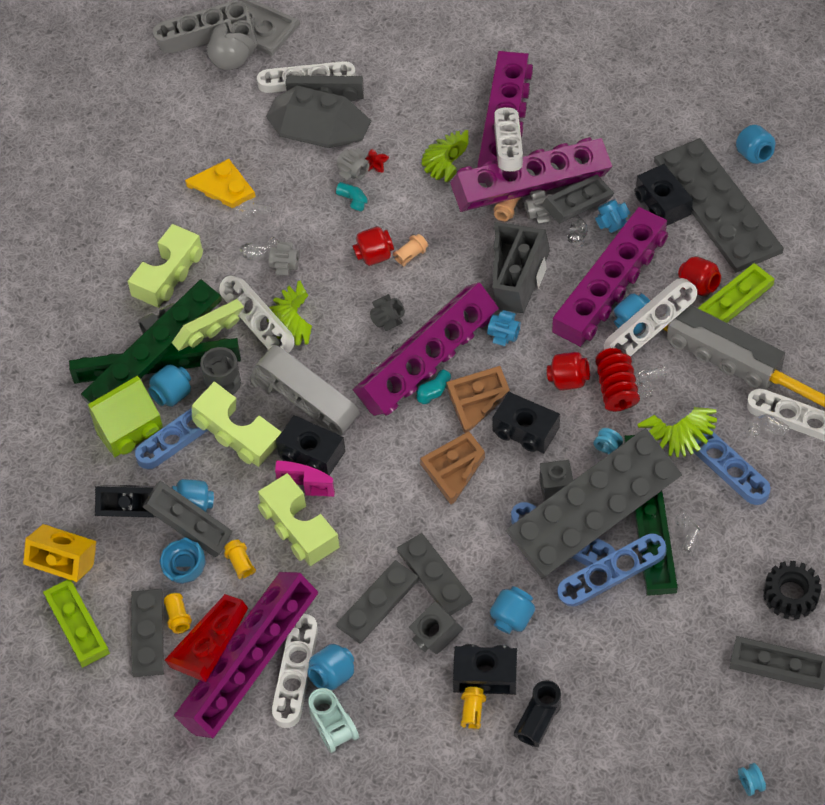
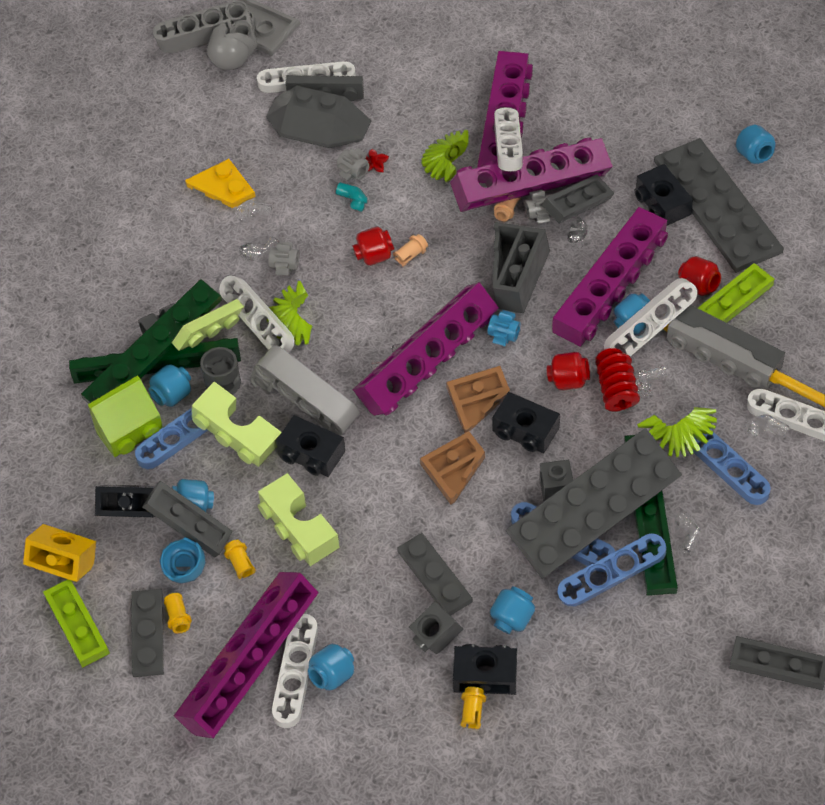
(157, 283): yellowish green arch -> none
(208, 639): red wing -> none
(314, 481): dark pink slope -> none
(333, 724): light aqua piece -> none
(377, 601): dark grey plate -> none
(387, 312): dark grey gear -> none
(433, 388): teal arm -> none
(538, 715): black piece -> none
(541, 272): white sticker -> none
(608, 440): medium azure bush -> none
(612, 215): dark azure gear -> none
(752, 779): medium azure bush -> none
(797, 575): black tyre -> none

